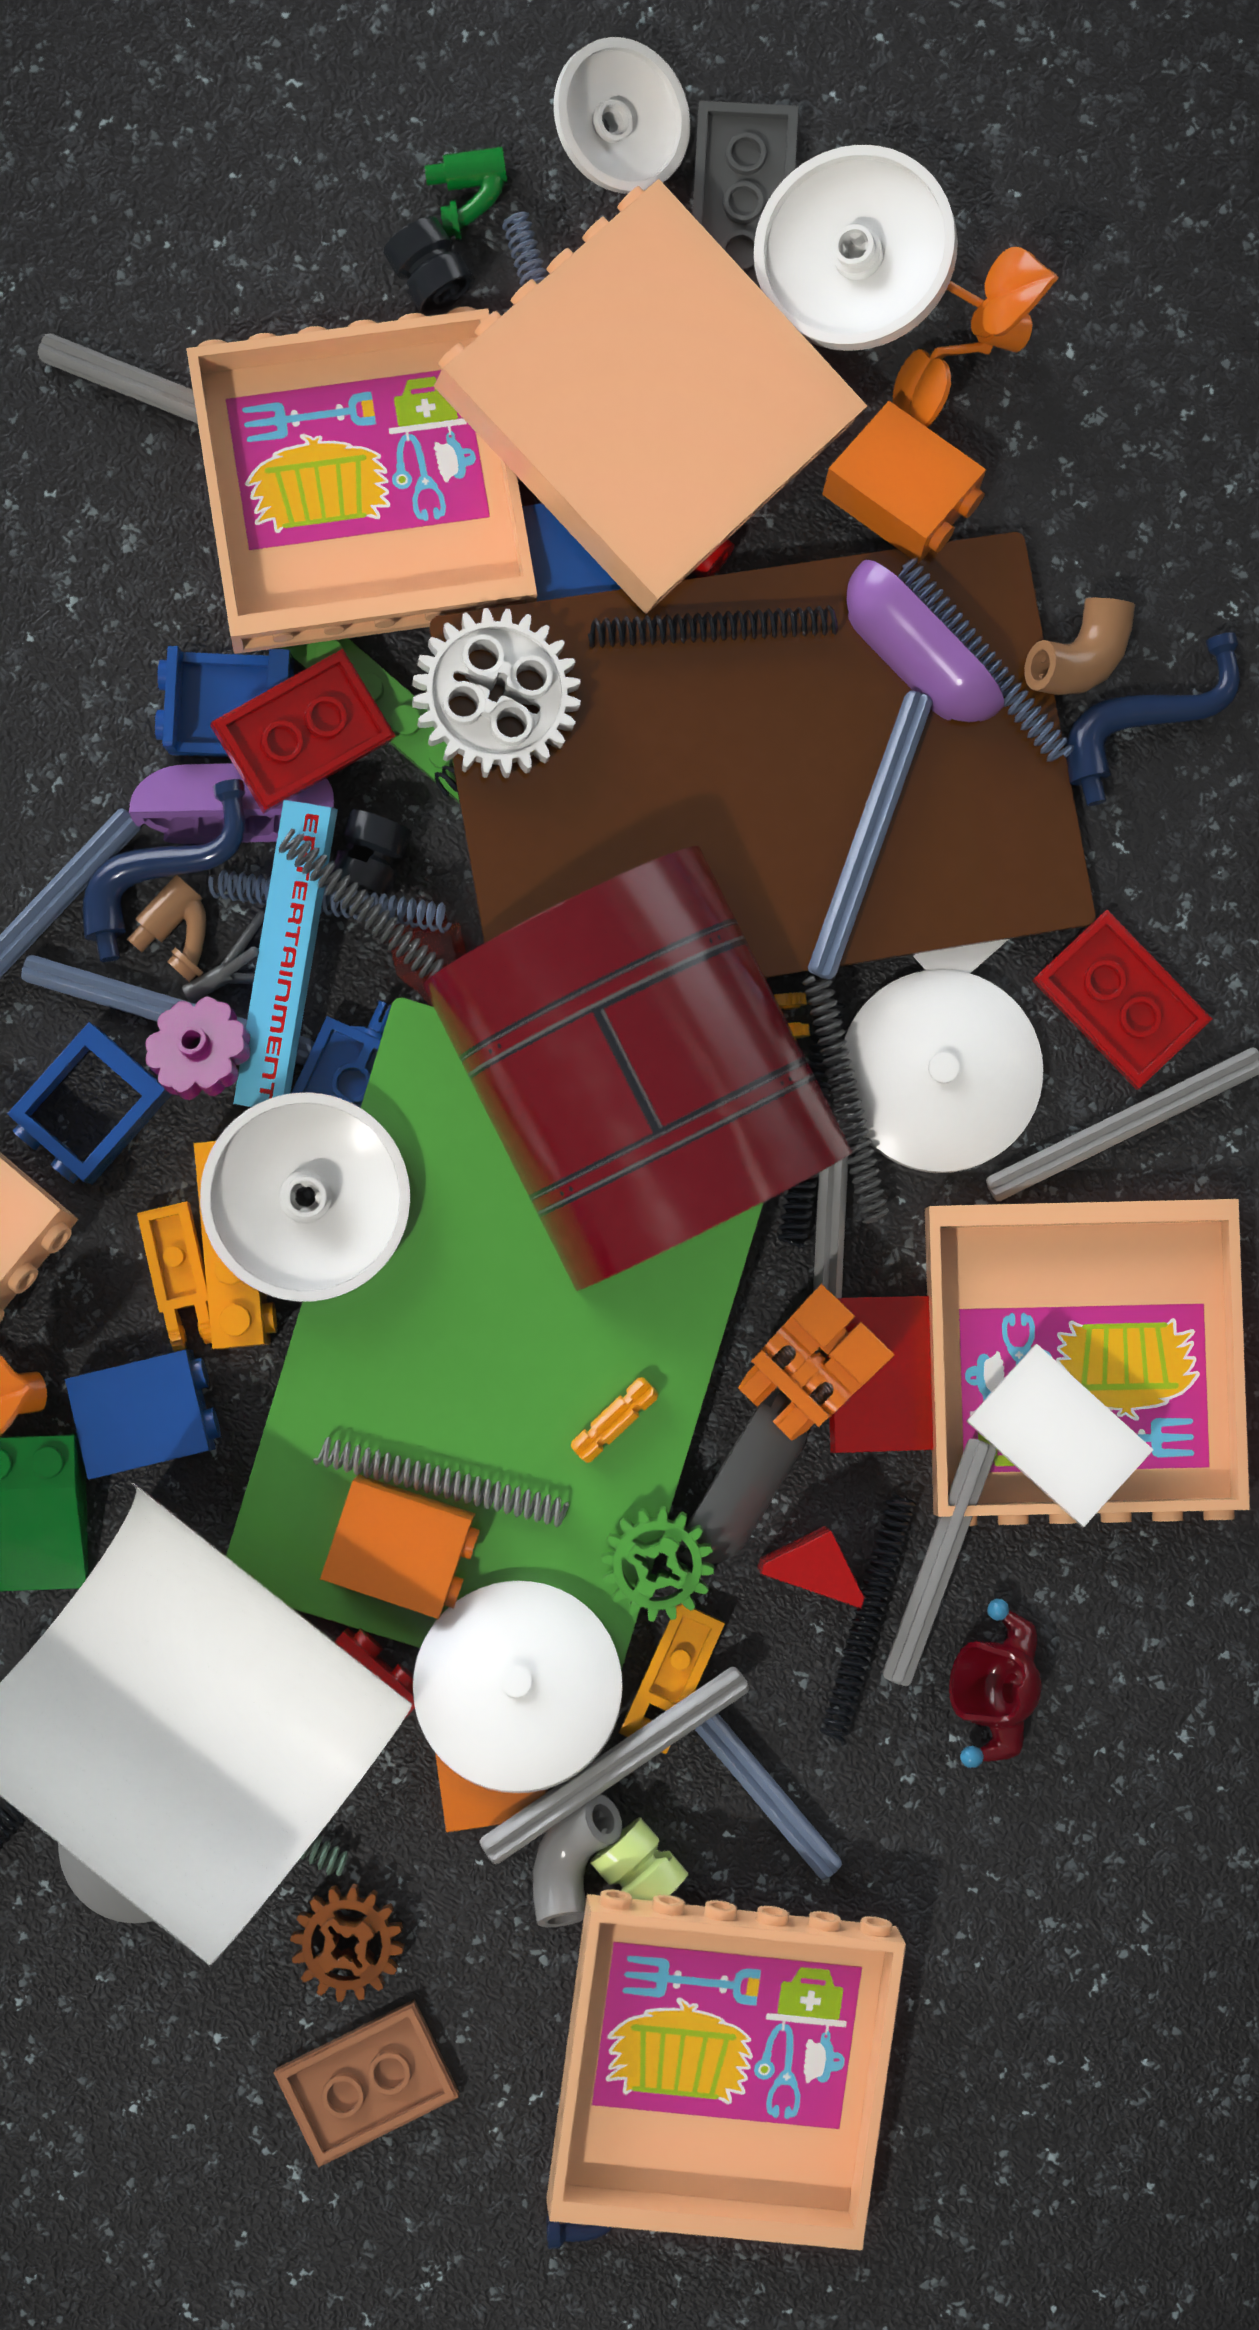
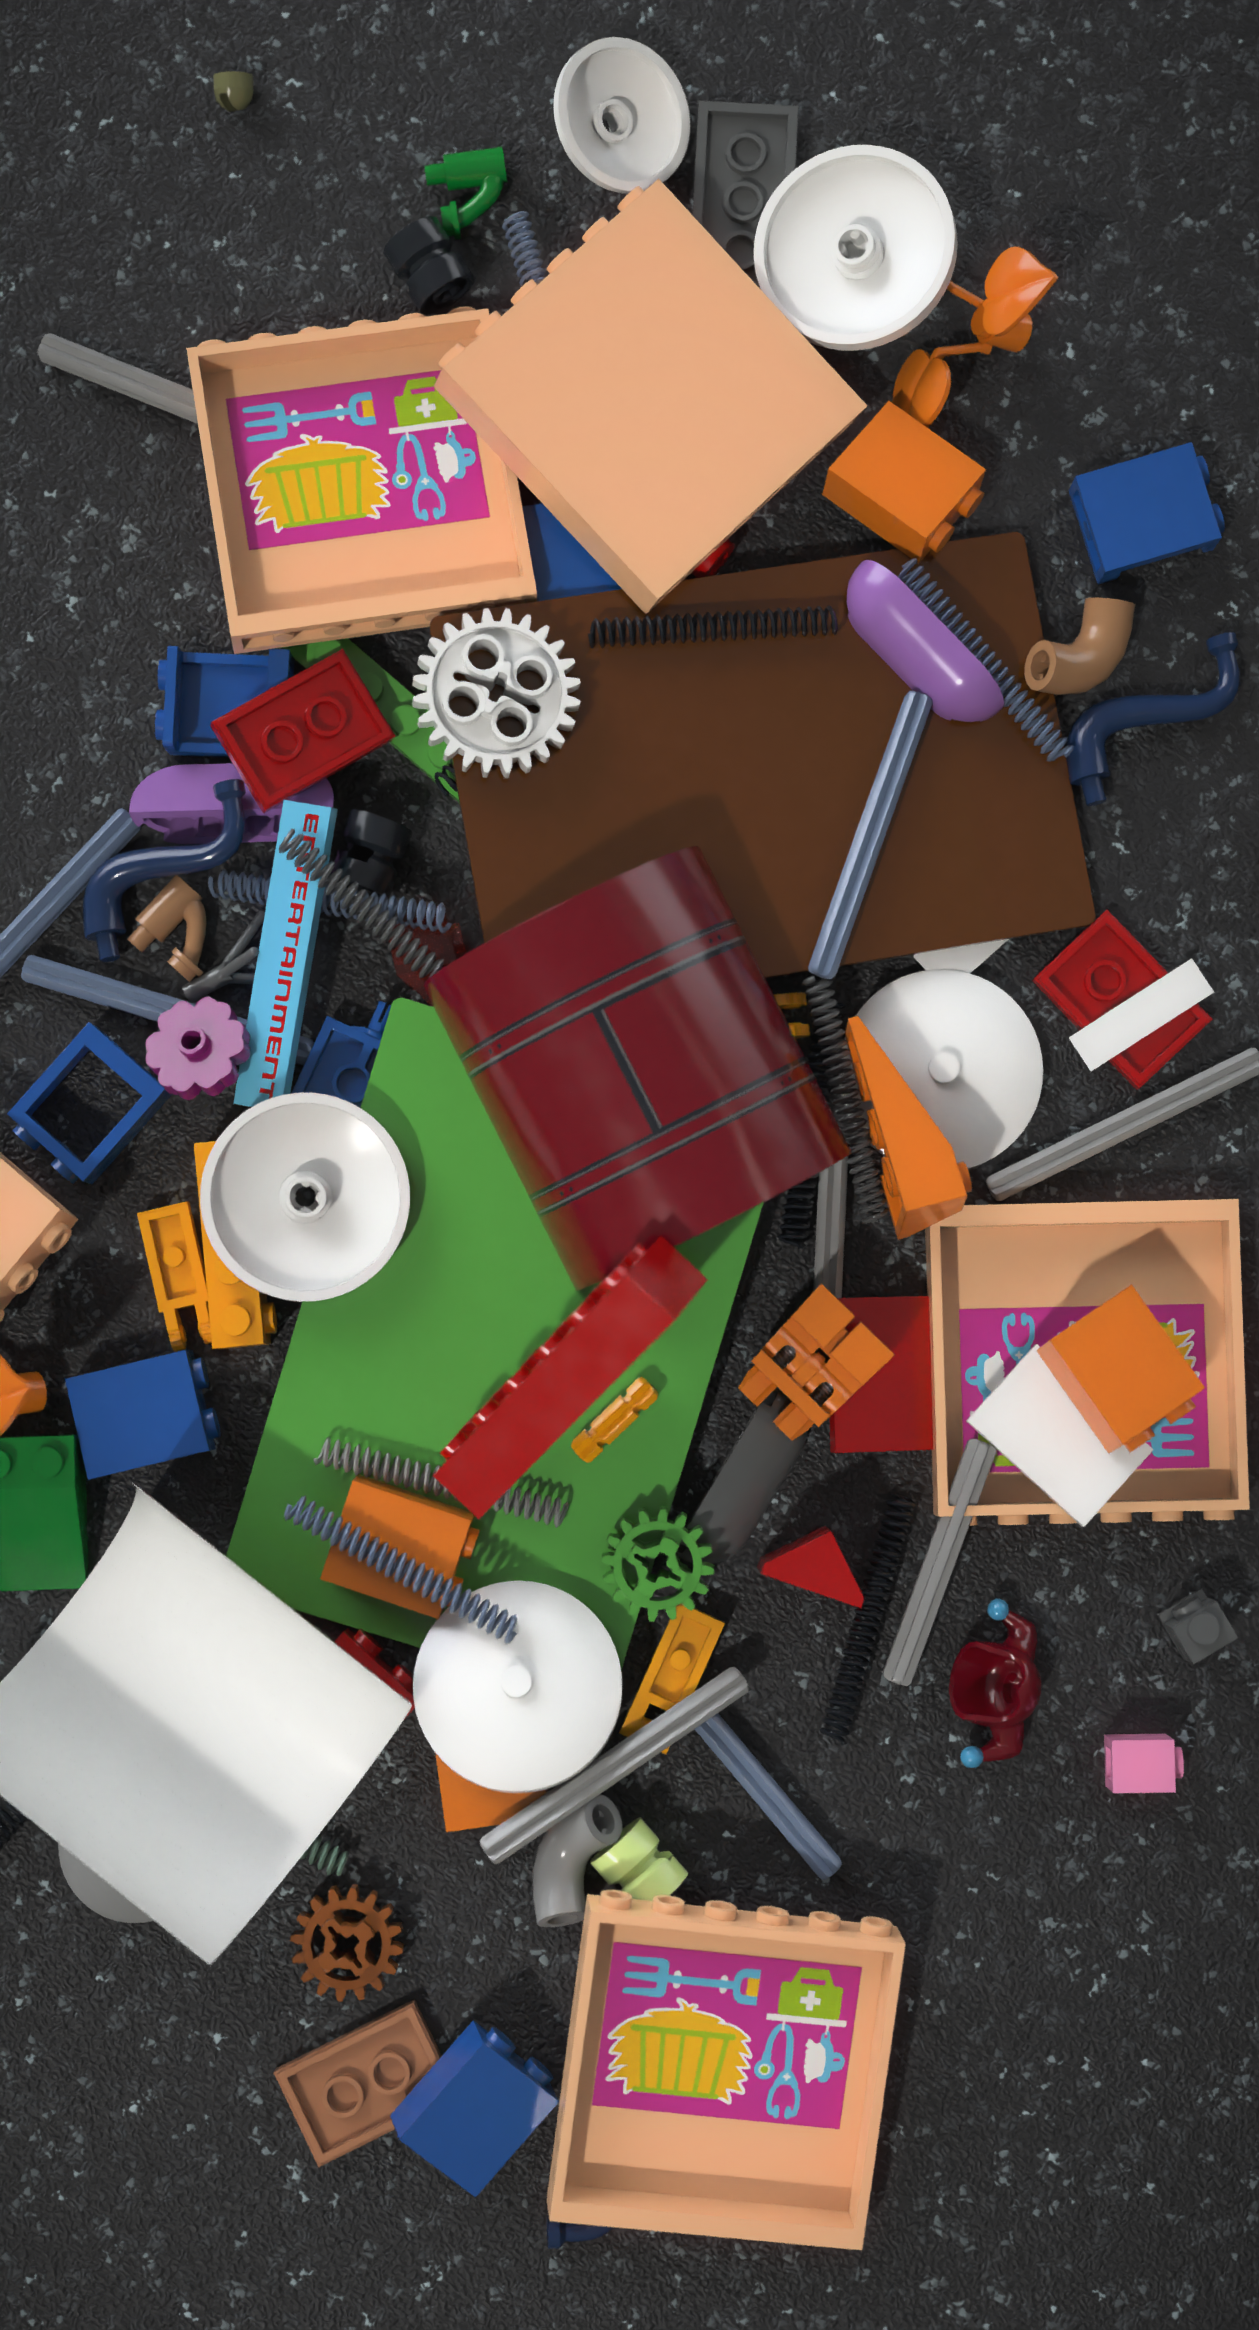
(233, 90): none -> olive hinge
(399, 1564): none -> sand blue piece
(475, 2107): none -> blue brick
(568, 1374): none -> red brick
(919, 1163): none -> orange wedge
(1122, 1371): none -> orange brick
(1141, 1014): none -> white sticker
(1142, 1763): none -> bright pink brick
(1146, 510): none -> blue panel
(1197, 1626): none -> dark grey brick

